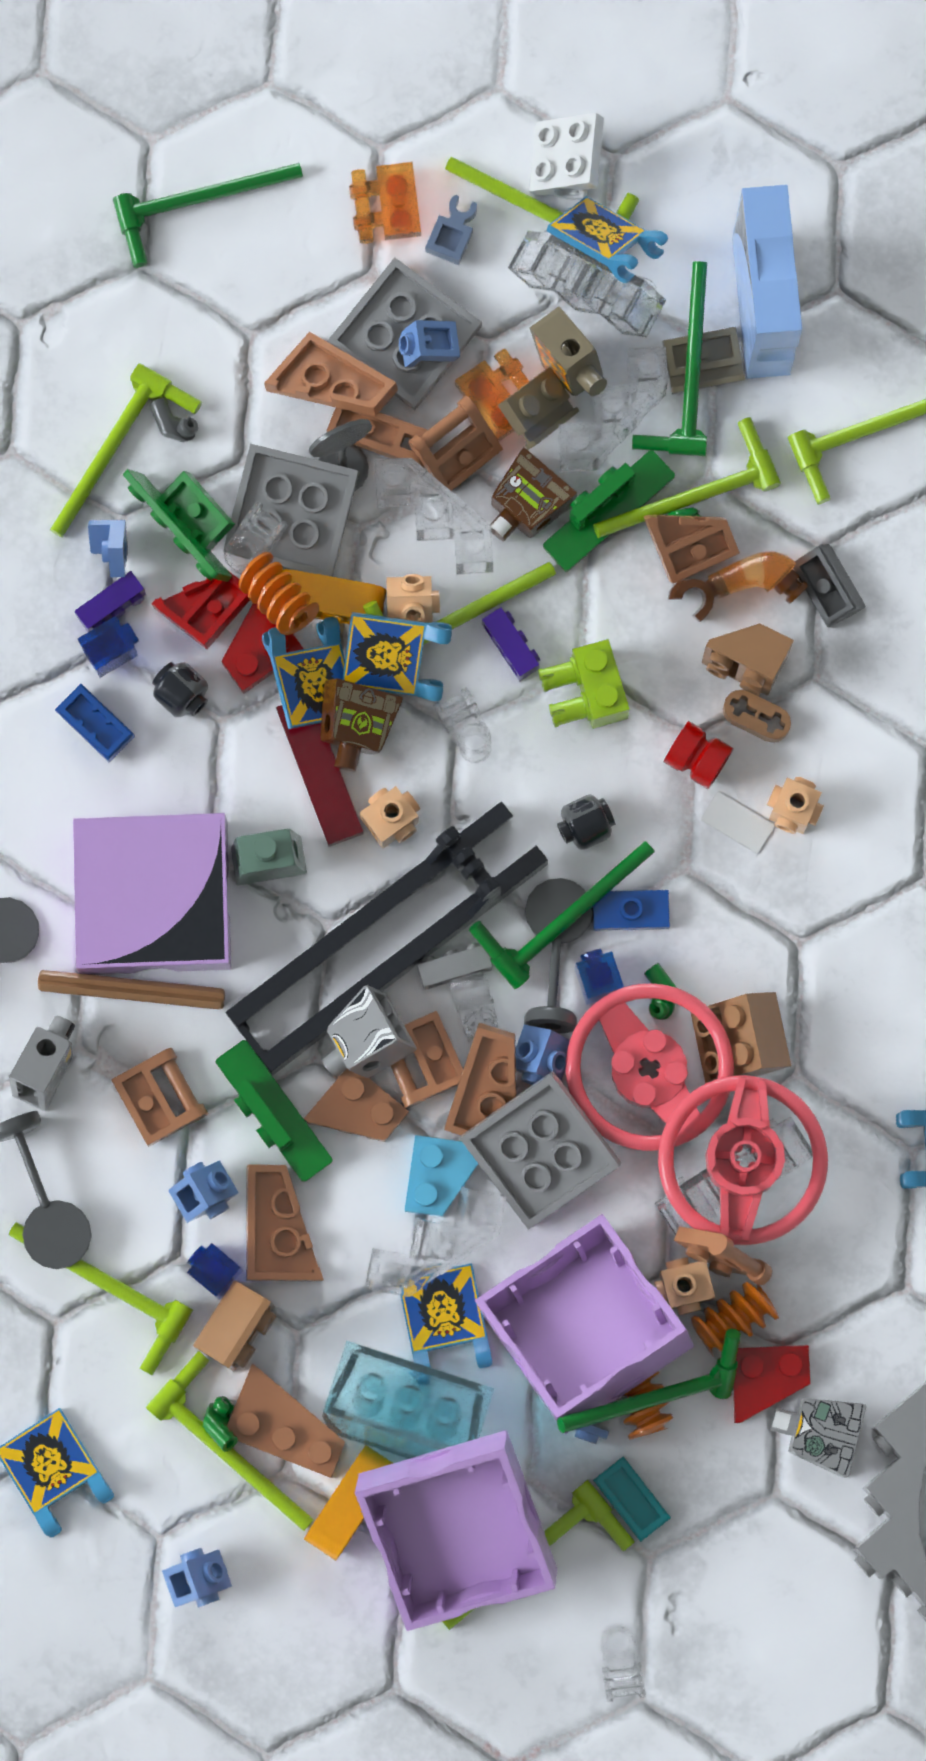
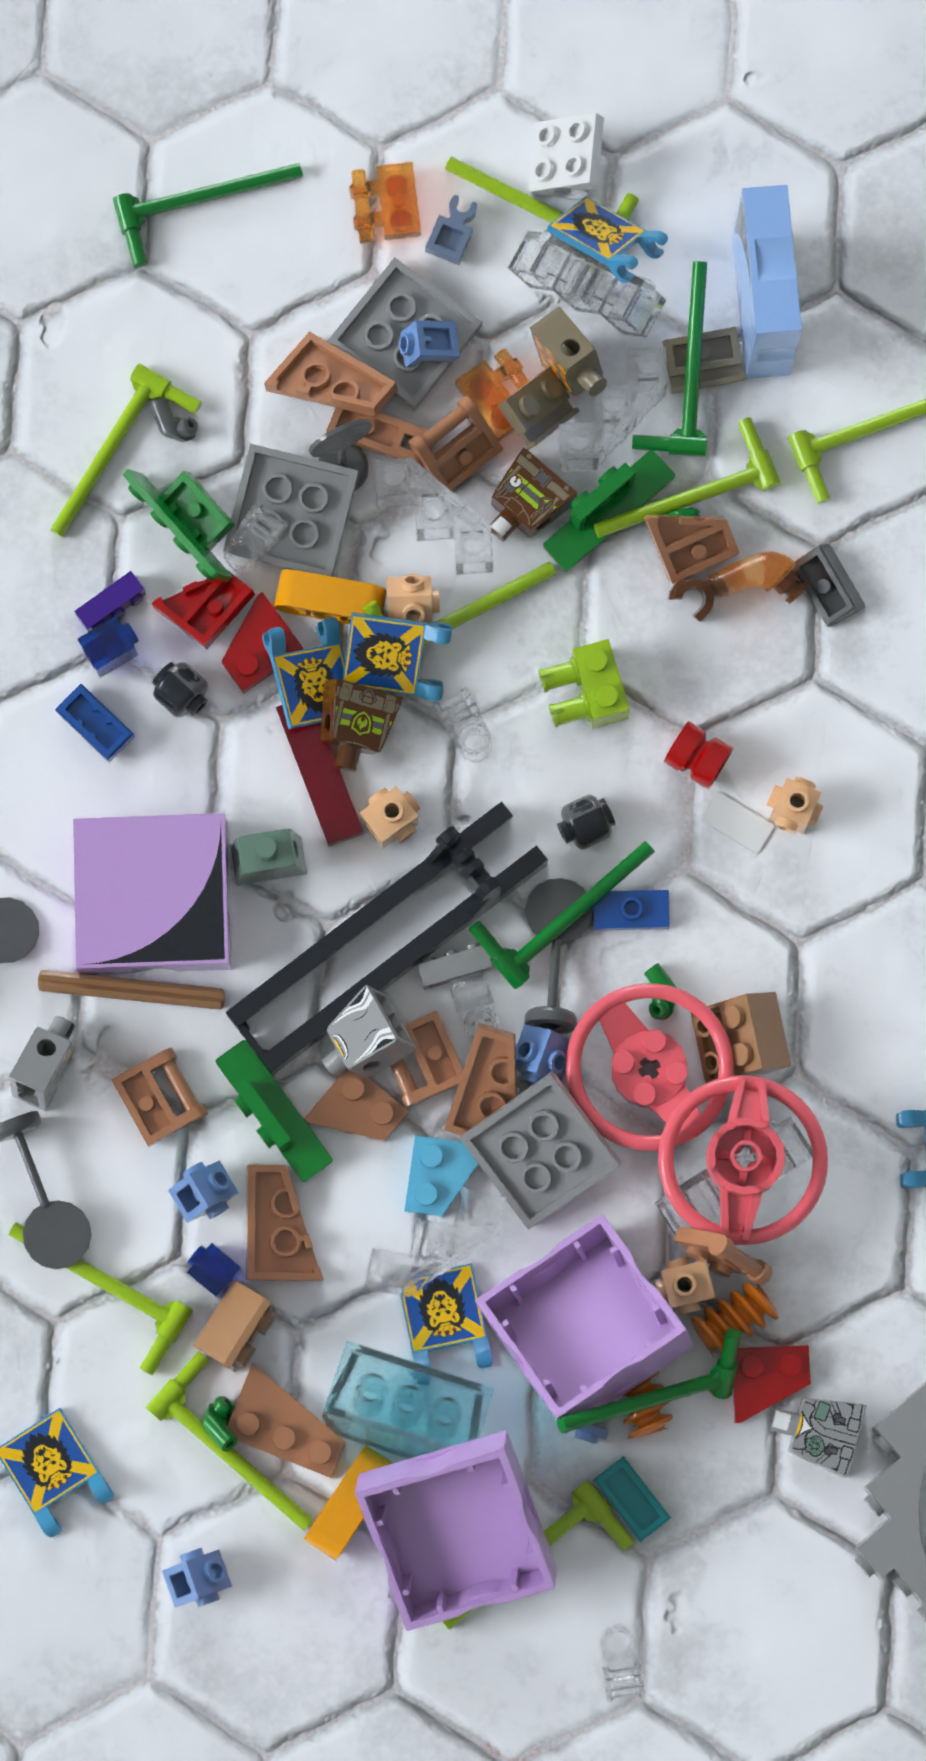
(110, 540): medium blue bracket -> none
(276, 595): orange piece -> none
(511, 643): dark purple piece -> none
(597, 975): clear blue brick -> none
(749, 656): medium nougat slope -> none
(761, 708): medium nougat beam -> none

